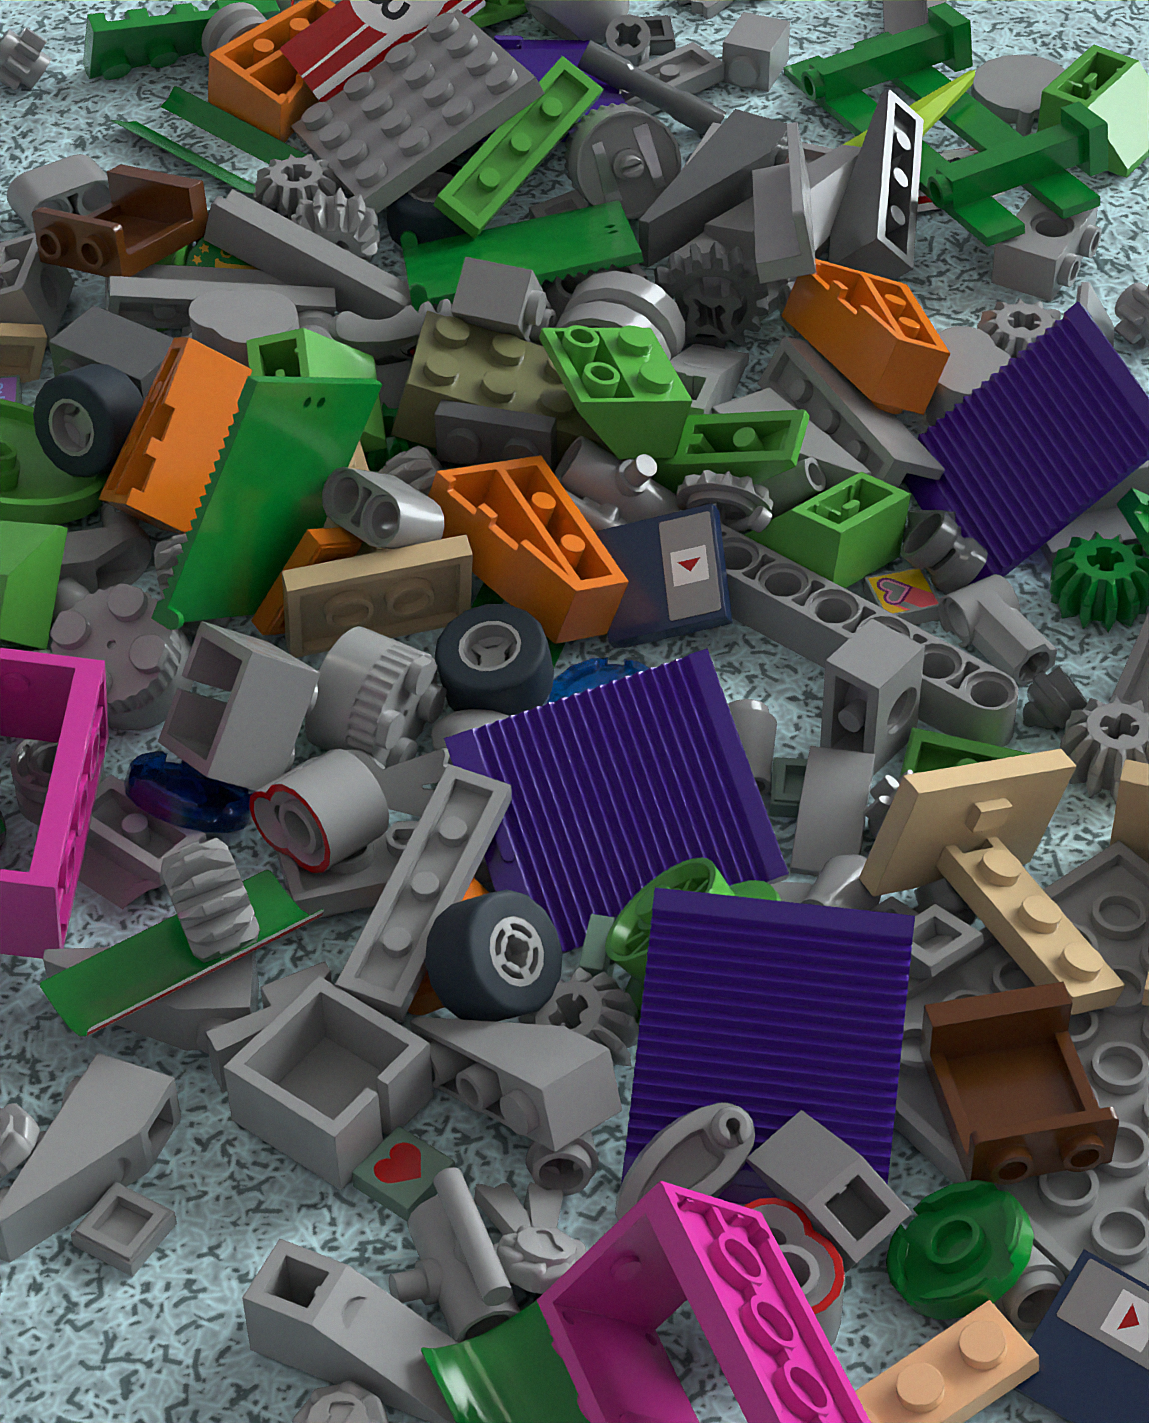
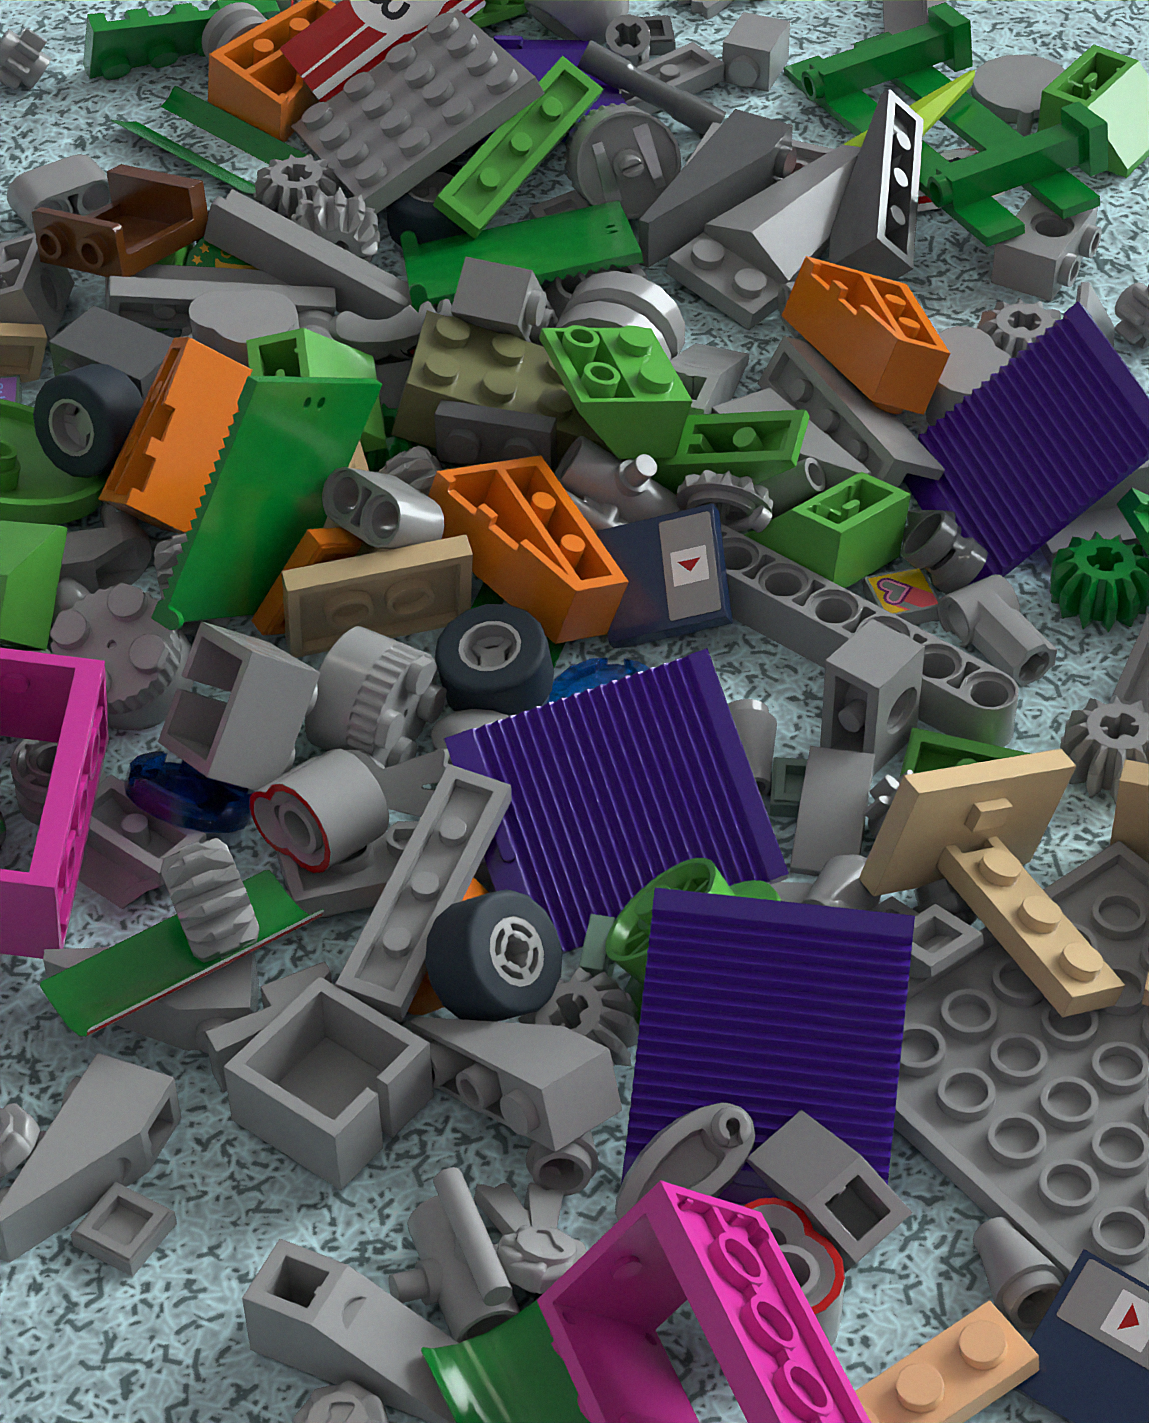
(401, 1172): sand green tile -> none
(710, 292): dark grey gear -> none
(784, 216): light grey panel -> none
(960, 1250): green tile -> none
(1014, 1085): reddish brown panel -> none
(1052, 700): dark grey plate -> none

